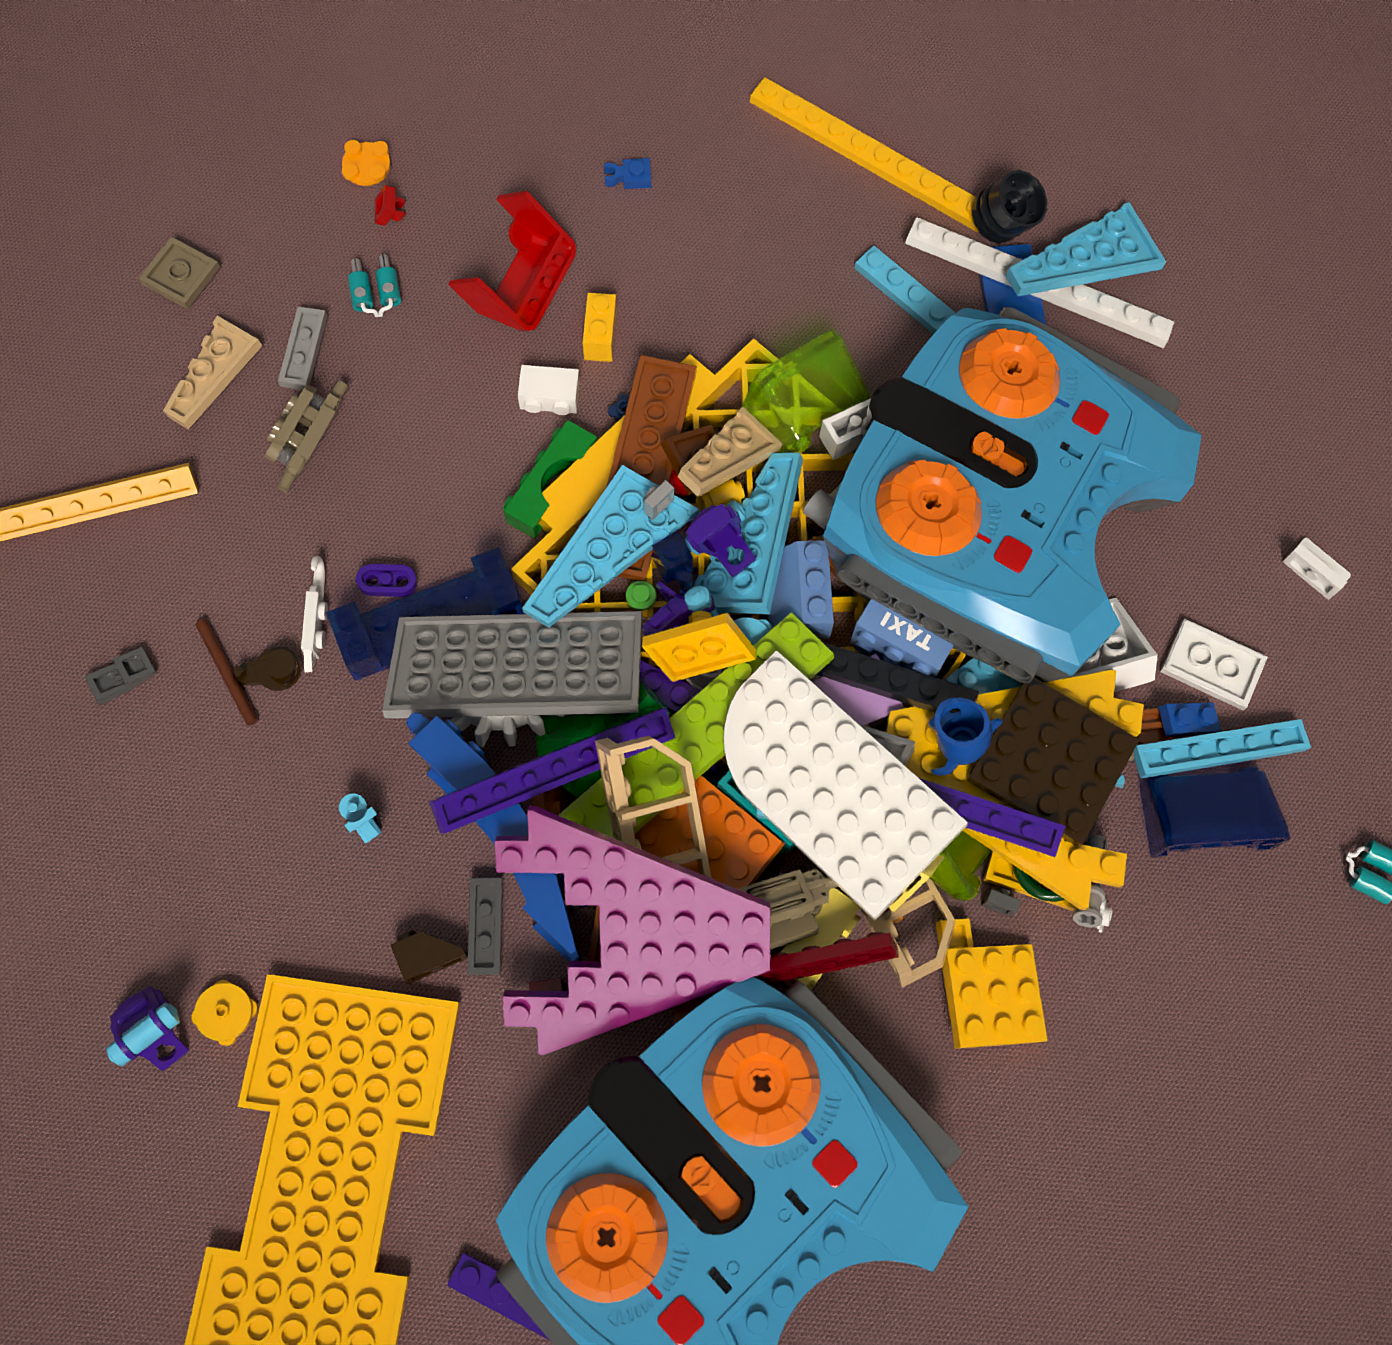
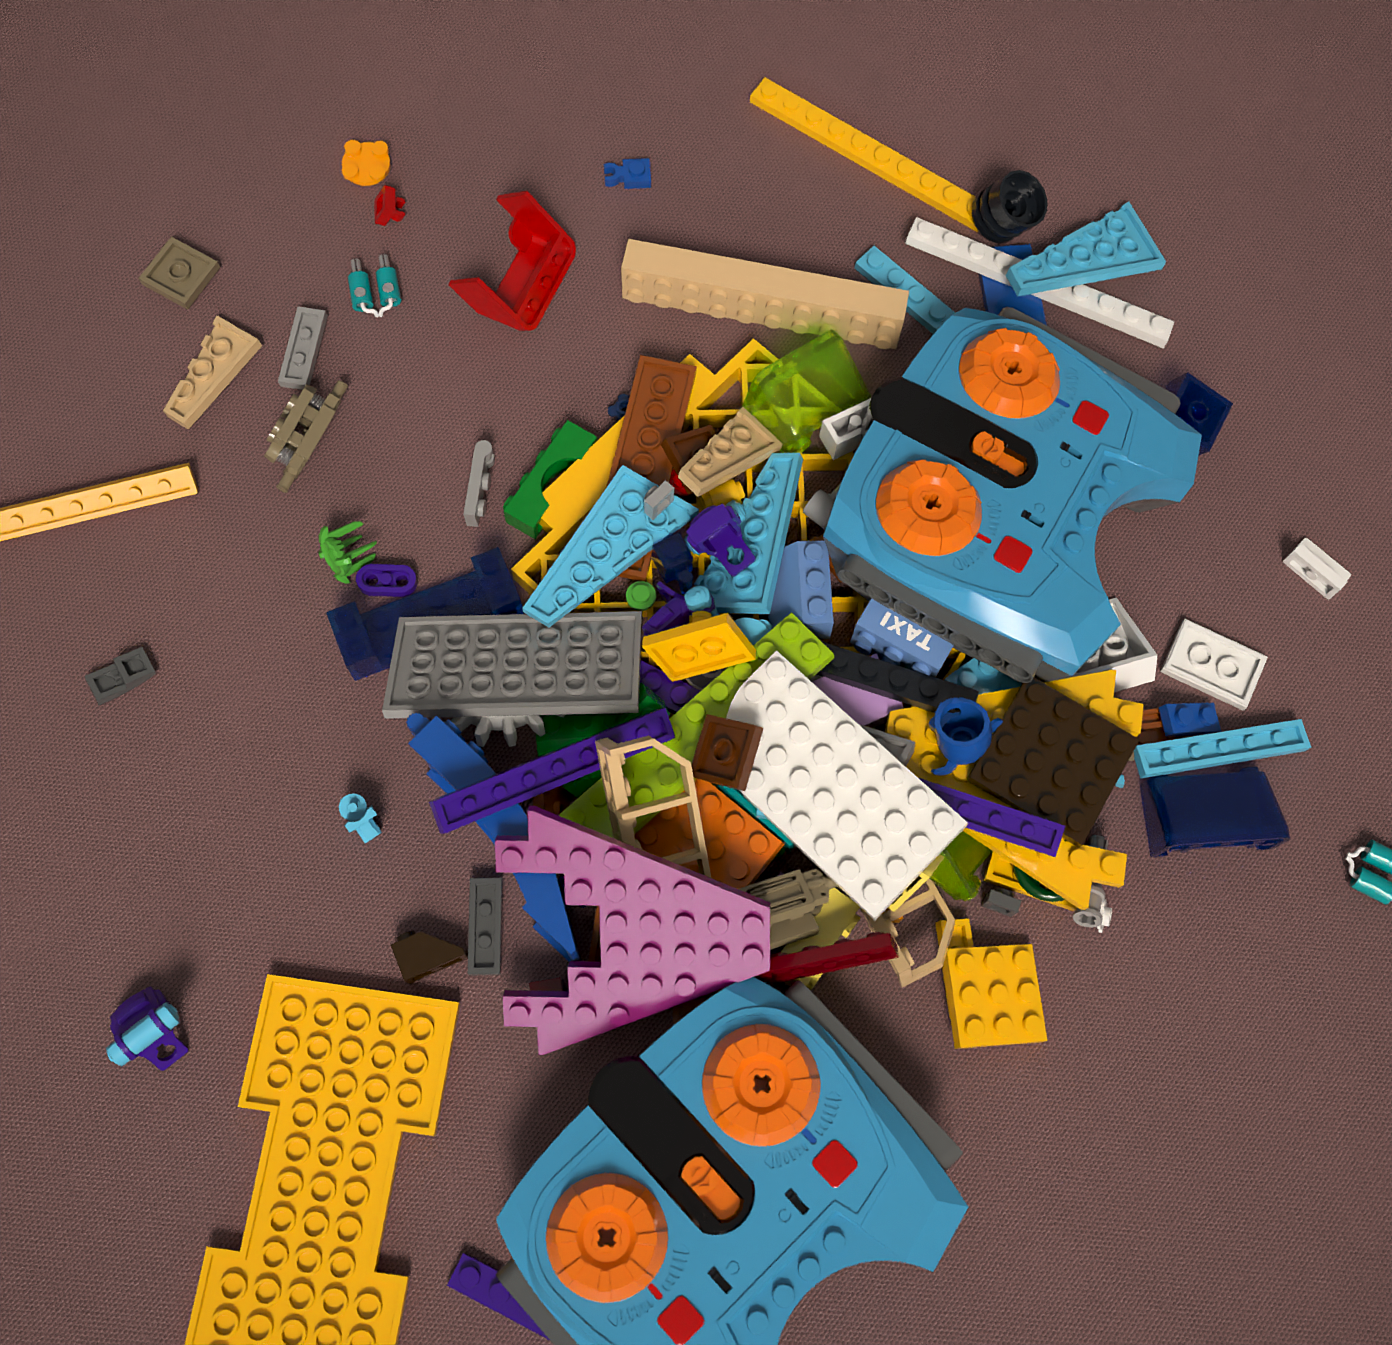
(224, 1012): yellow piece -> none
(226, 672): copper bar -> none
(271, 670): dark brown piece -> none
(315, 612): white plate -> none
(336, 557): none -> bright green piece
(478, 482): none -> light grey plate
(548, 389): white brick -> none
(599, 327): yellow brick -> none
(726, 752): none -> reddish brown plate
(762, 294): none -> tan brick
(1200, 408): none -> clear blue brick

